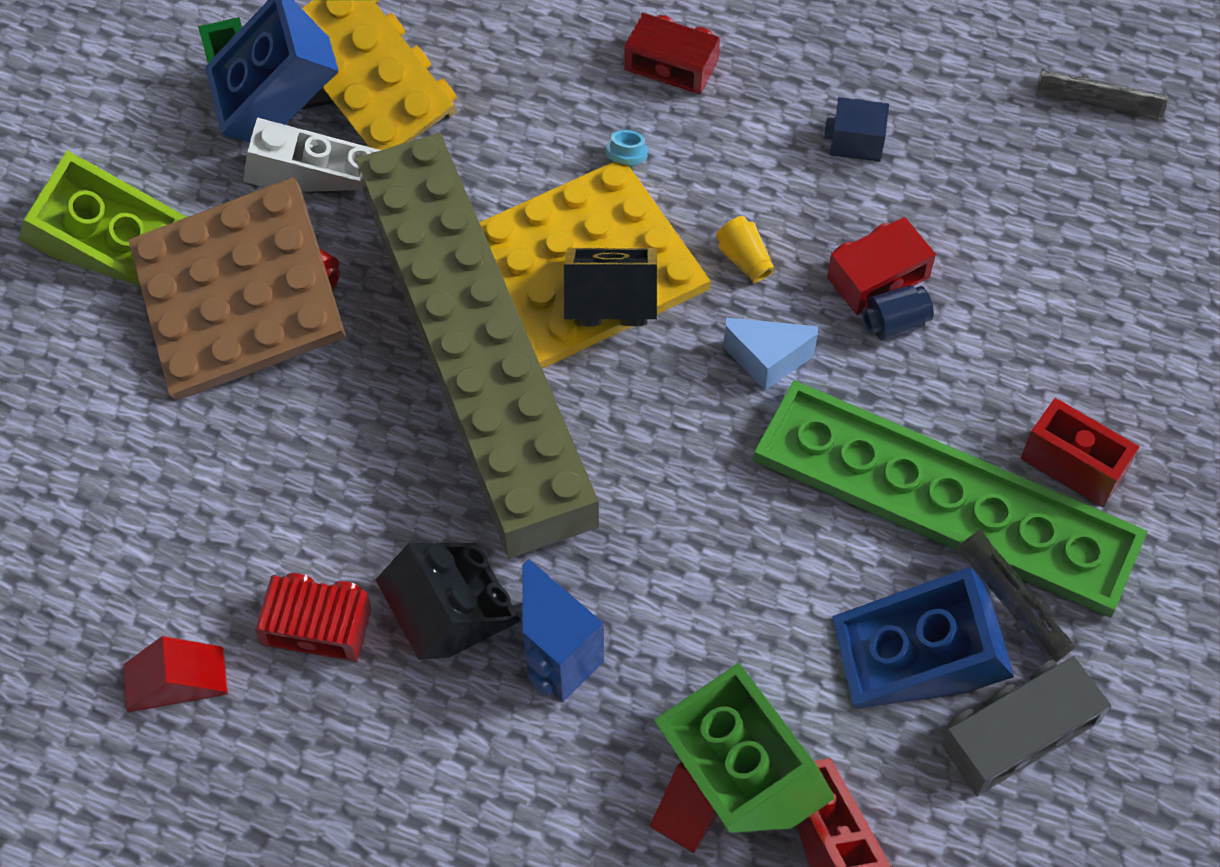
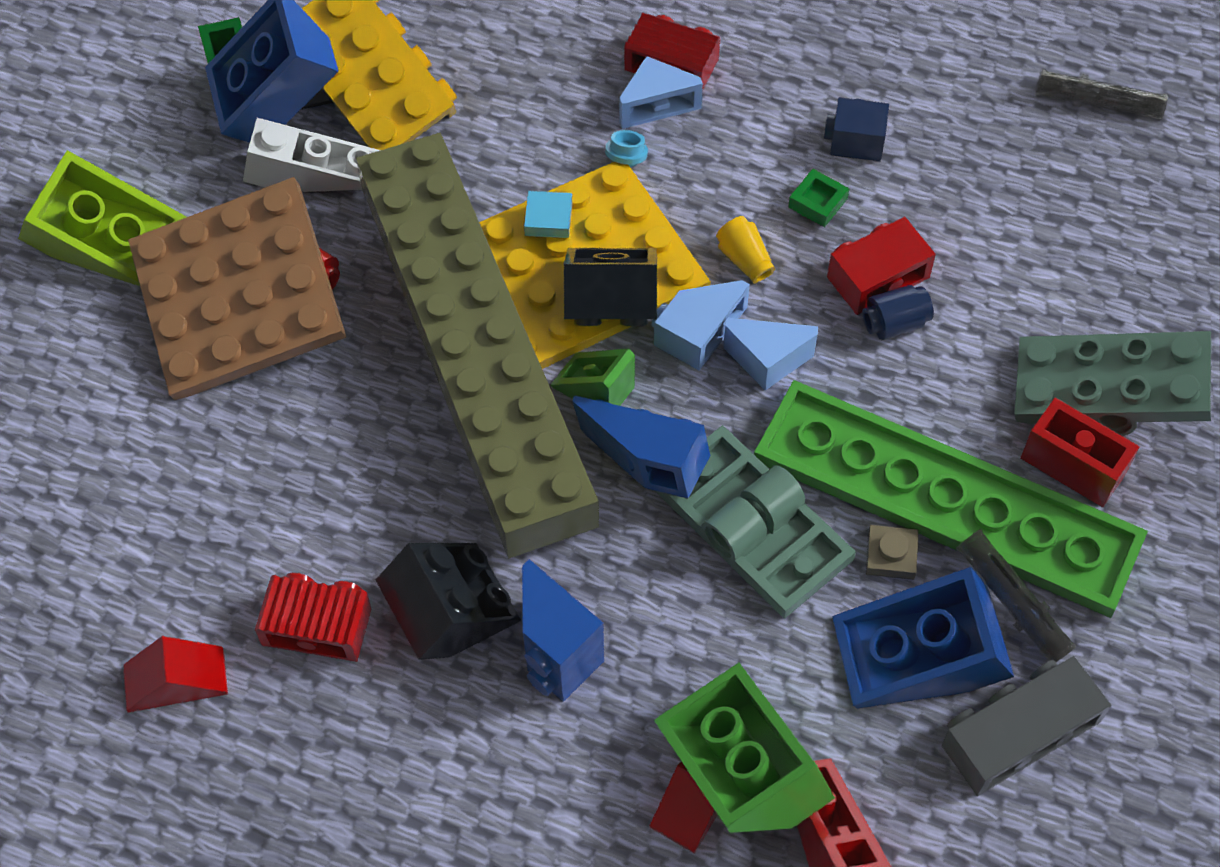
(548, 214): none -> medium azure tile
(598, 375): none -> bright green slope
(650, 447): none -> blue slope
(658, 93): none -> light blue slope
(696, 320): none -> light blue slope
(761, 525): none -> sand green plate
(818, 197): none -> green plate
(892, 552): none -> dark tan plate
(1117, 377): none -> sand green plate

